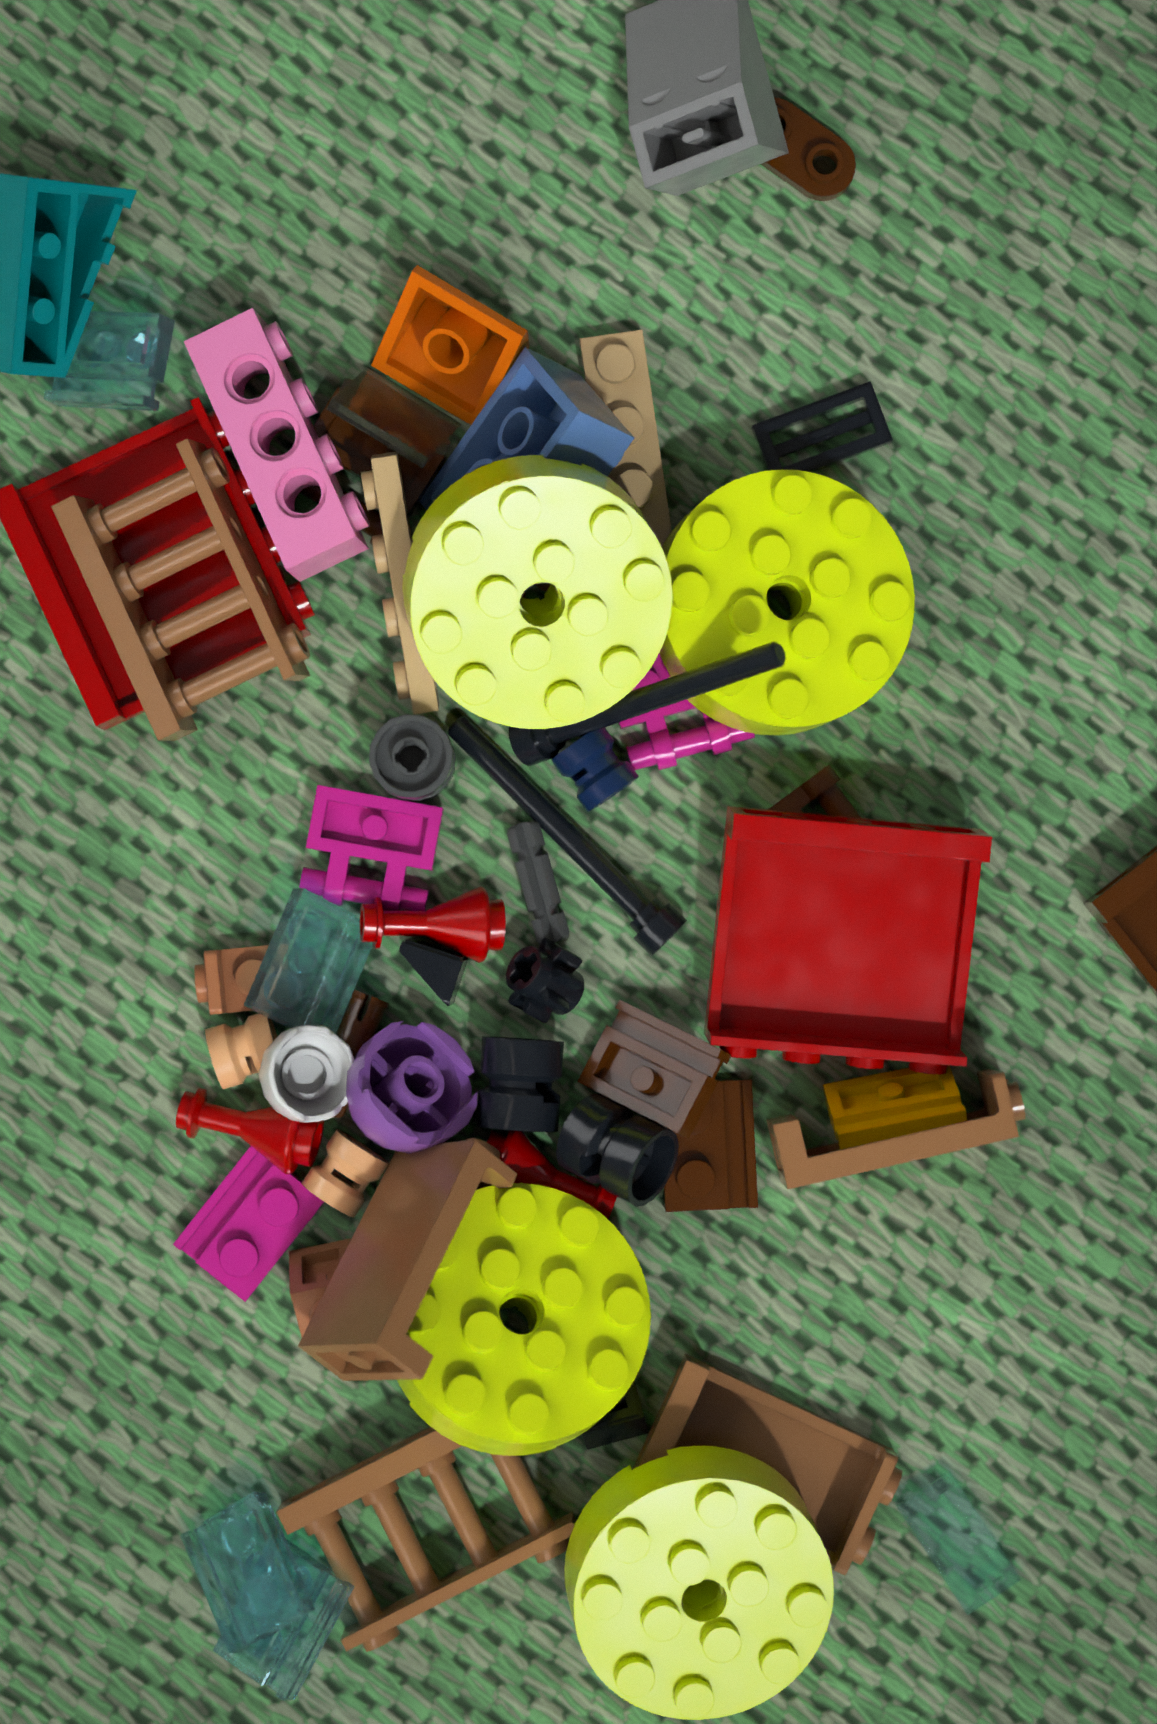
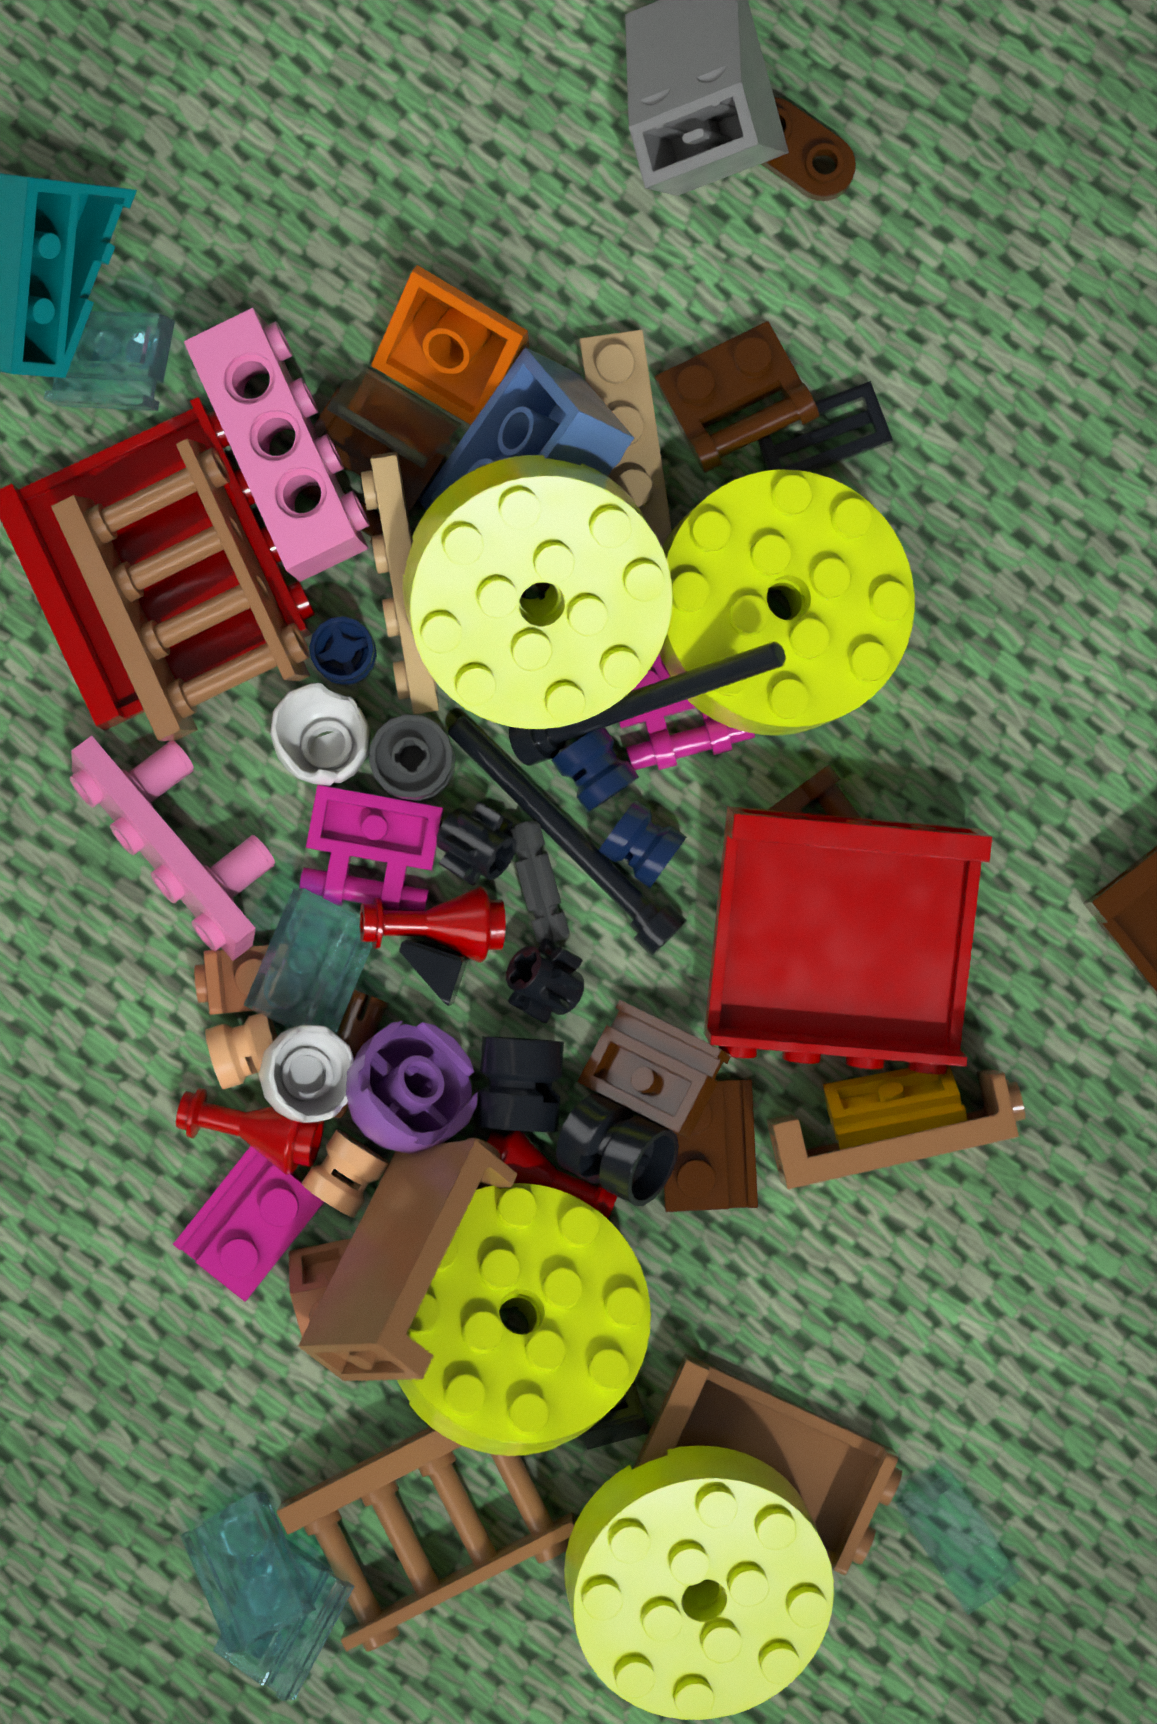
(177, 871): none -> bright pink plate
(304, 716): none -> white hair
(339, 642): none -> dark blue wheel
(476, 843): none -> black gear
(642, 843): none -> dark blue wheel
(729, 381): none -> reddish brown plate

